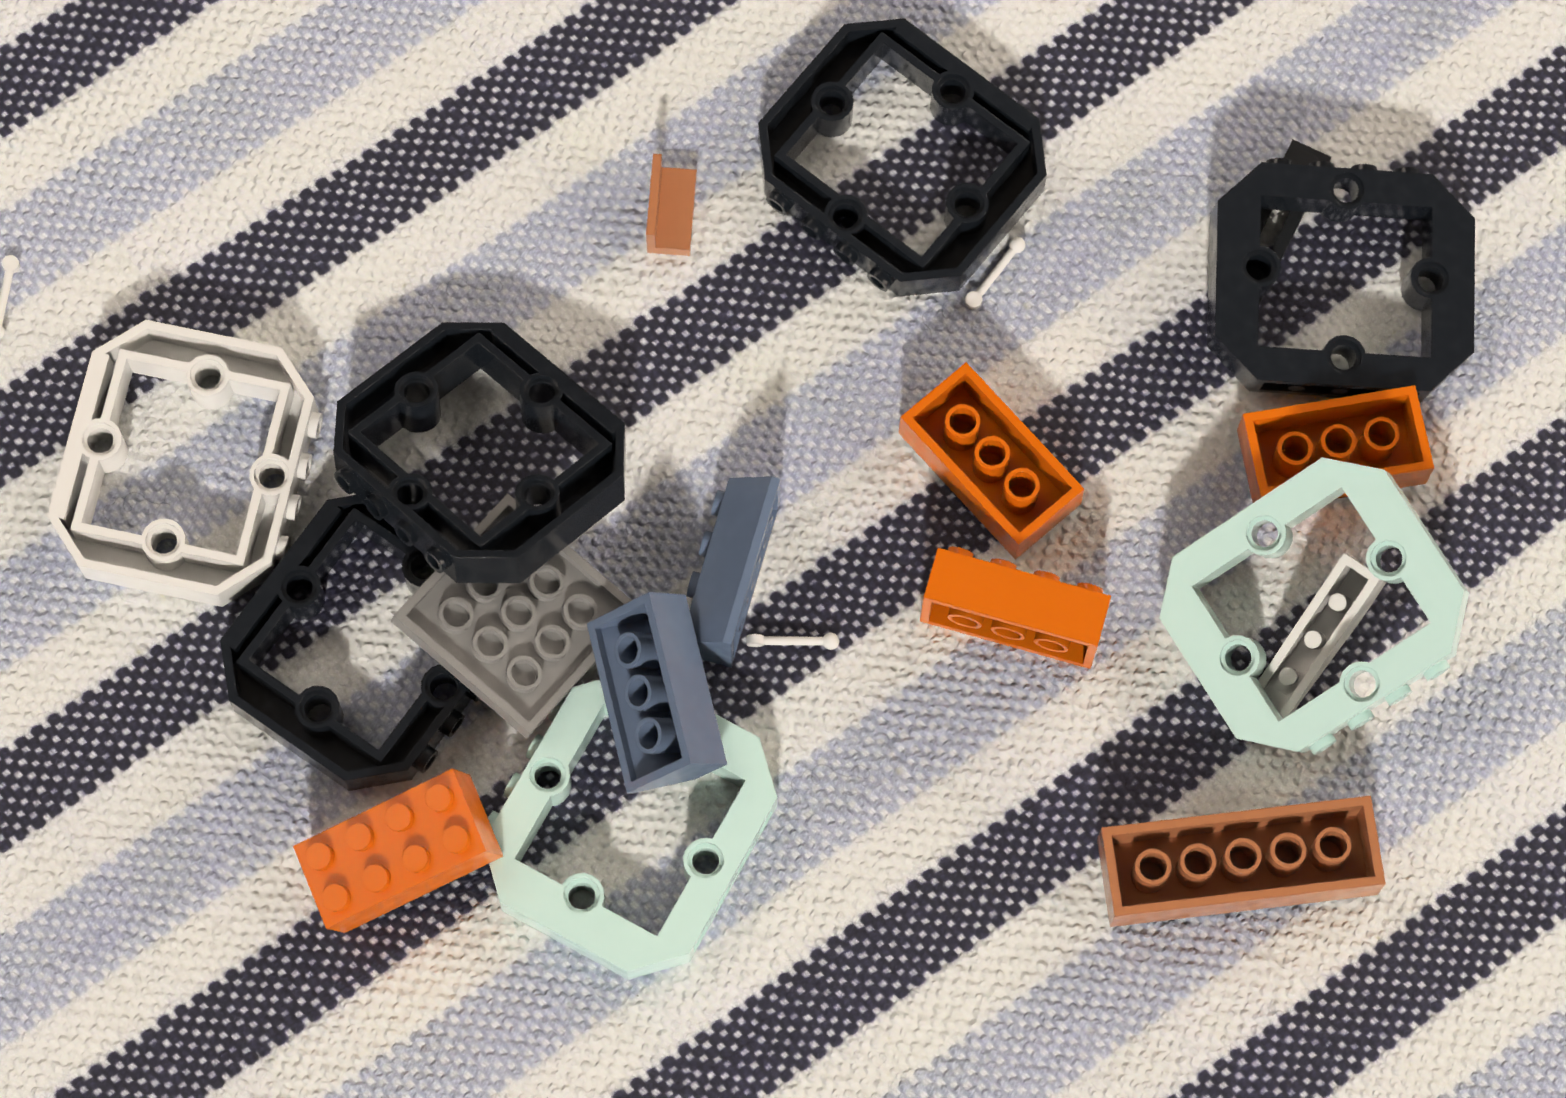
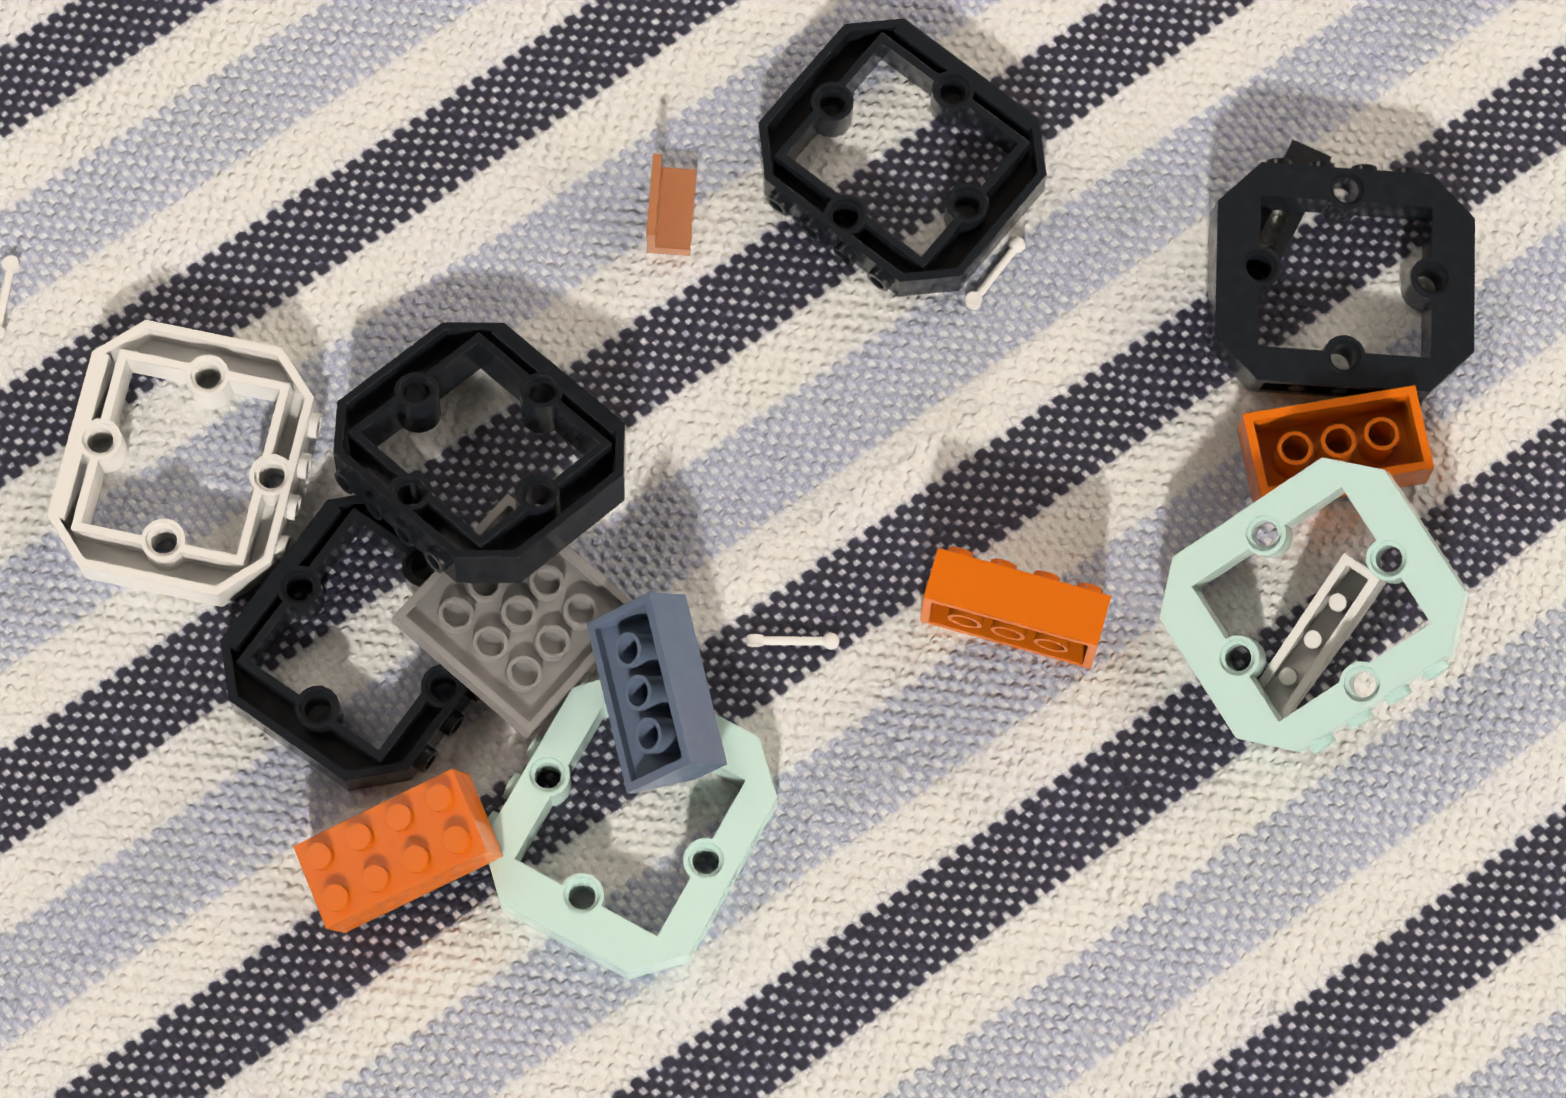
(731, 564): sand blue slope -> none
(990, 460): orange brick -> none
(1240, 861): nougat brick -> none

